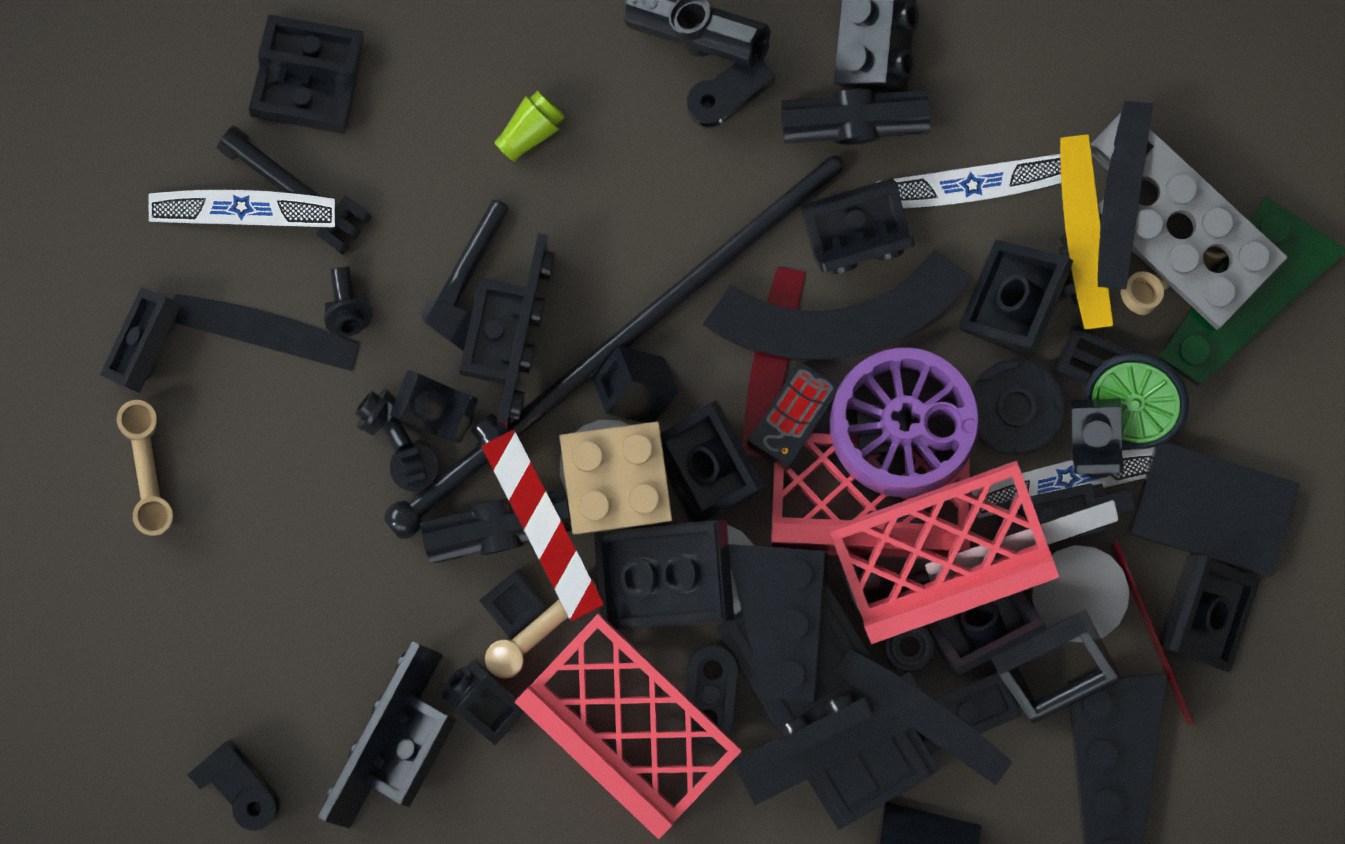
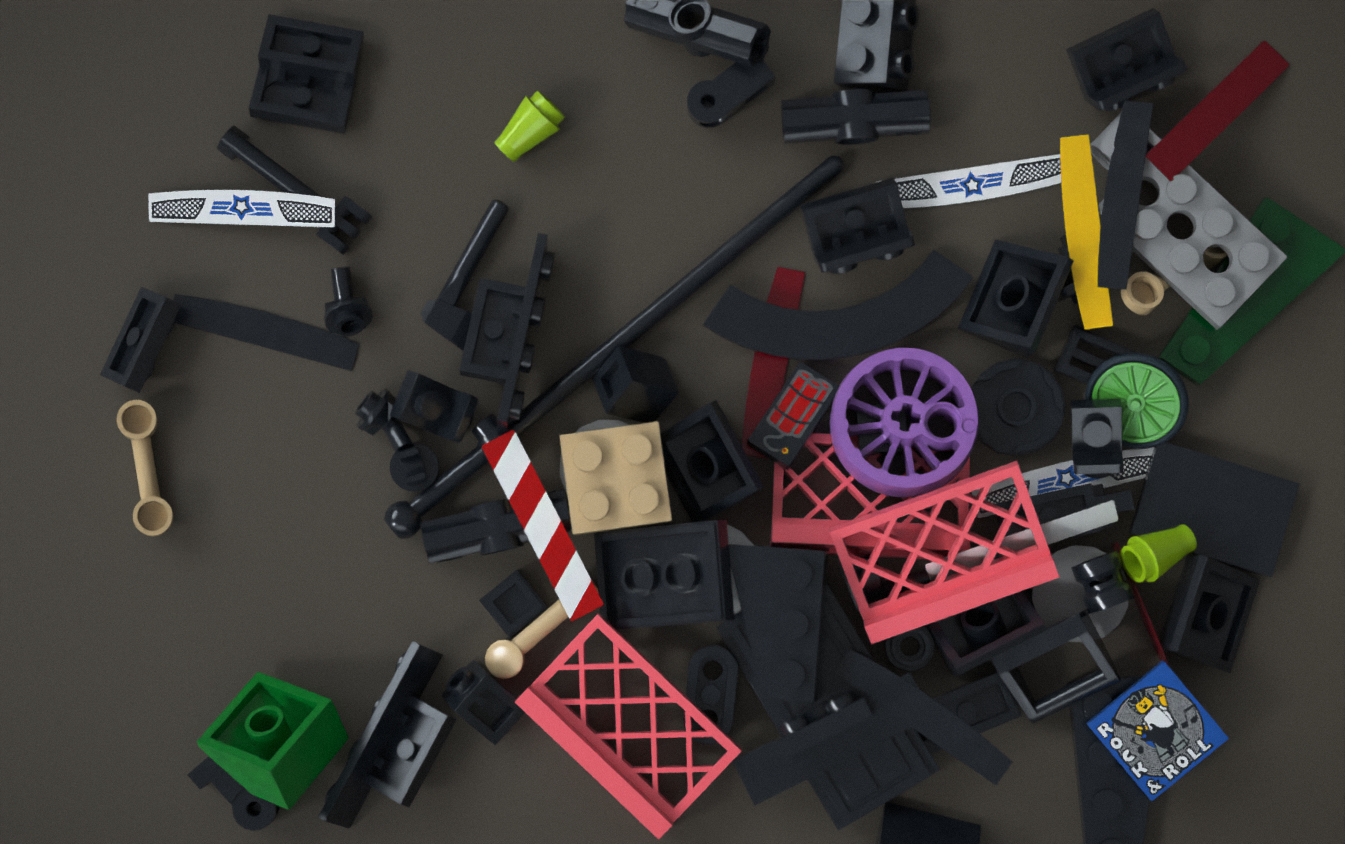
(275, 738): none -> green slope
(1103, 582): none -> black wheel
(1125, 61): none -> black bracket
(1154, 553): none -> lime cone
(1157, 730): none -> tile
(1217, 110): none -> dark red sticker

